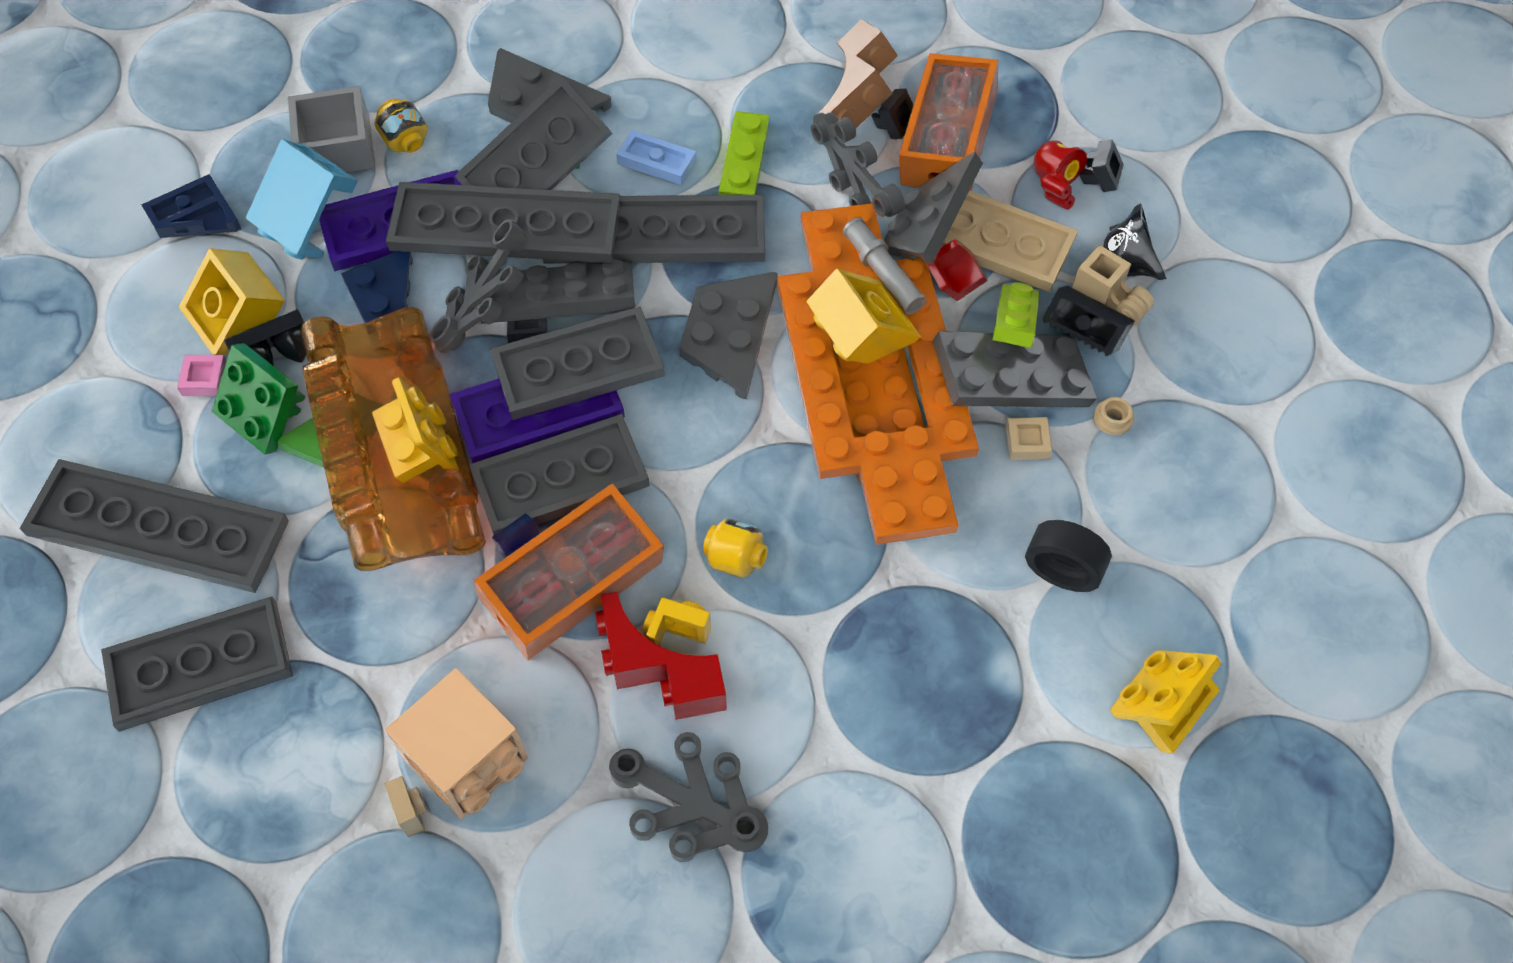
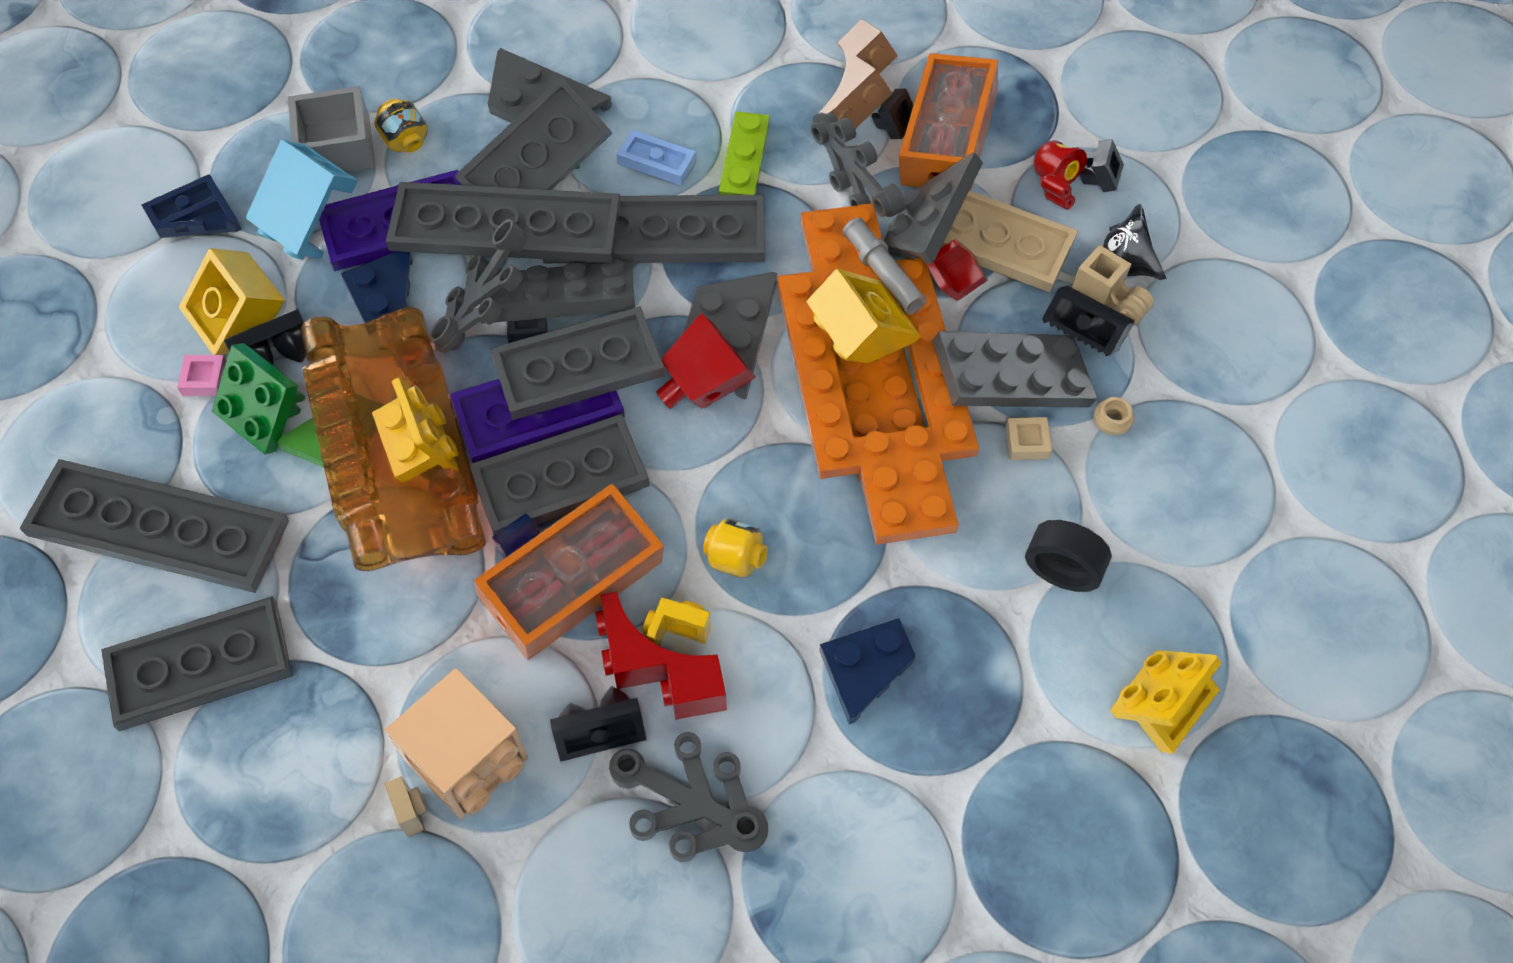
(590, 731): none -> black tile
(702, 366): none -> red torso
(866, 664): none -> dark blue wing
(1016, 315): lime plate -> none

